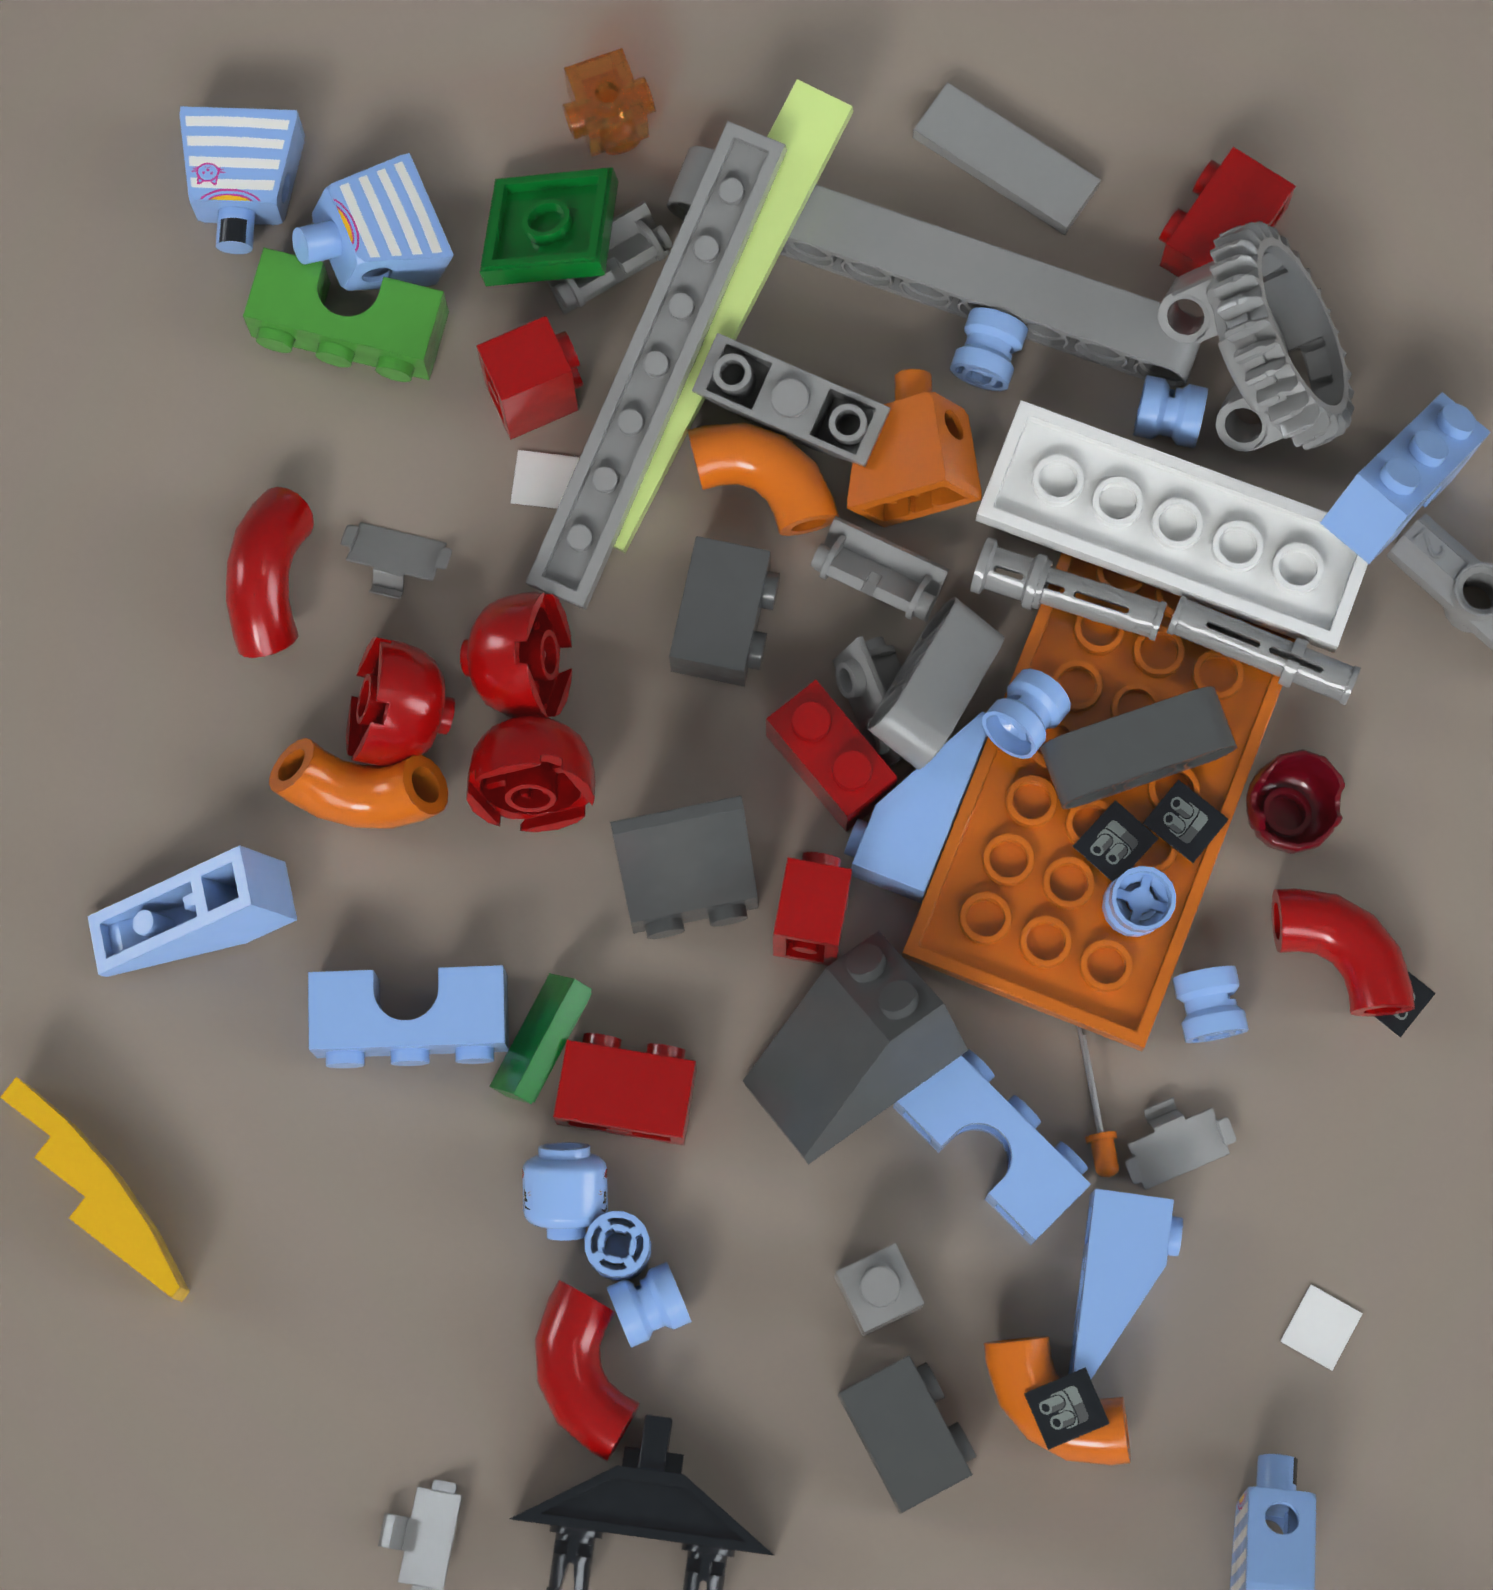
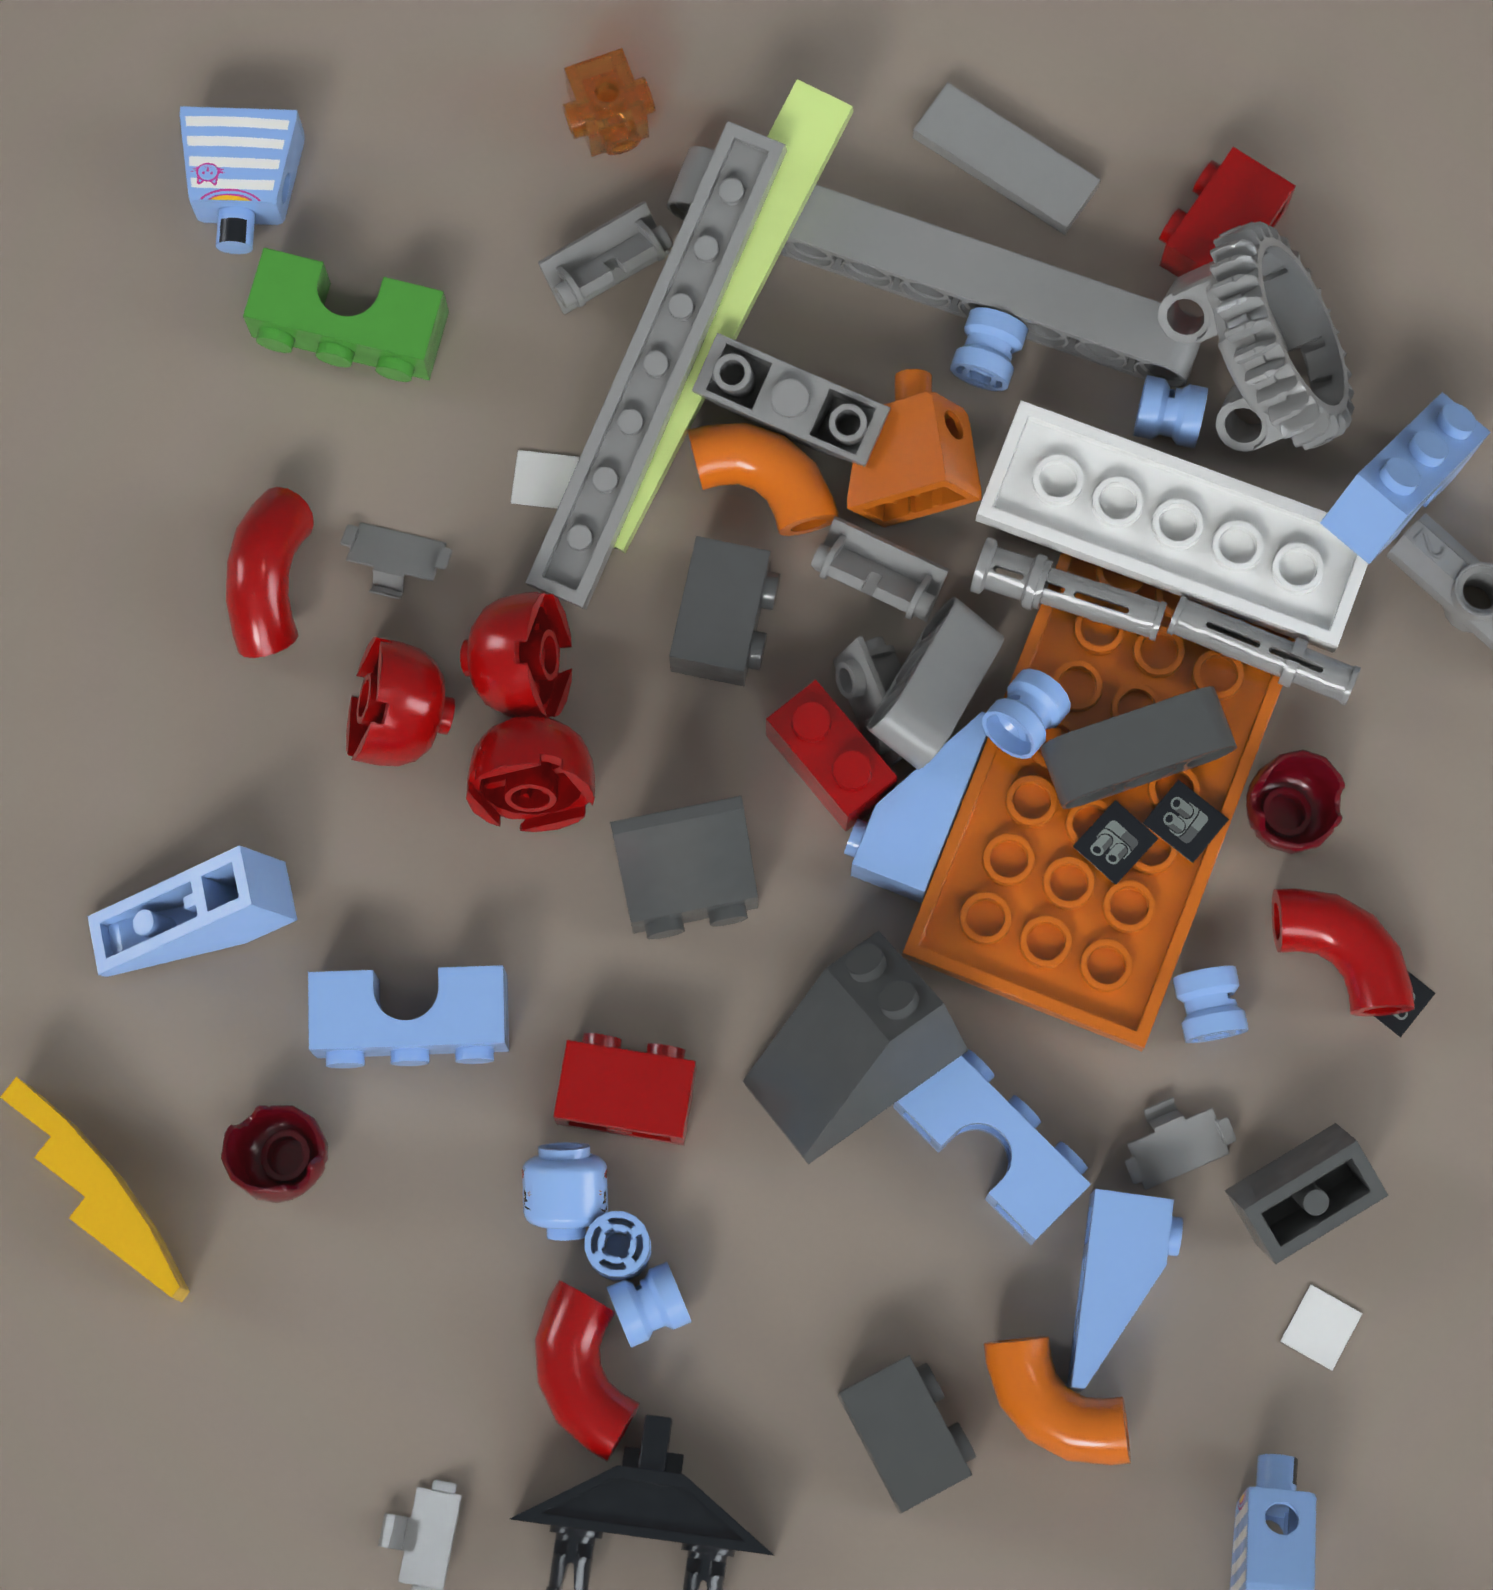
(275, 1153): none -> dark red hair
(358, 793): orange cylinder -> none
(376, 229): light blue torso -> none
(531, 376): red brick -> none
(541, 1038): green tile -> none
(549, 227): green tile -> none
(812, 908): red brick -> none
(879, 1289): light grey brick -> none
(1066, 1408): black sticker -> none
(1102, 1142): orange piece -> none
(1145, 892): light blue wheel -> none
(1306, 1193): none -> dark grey brick

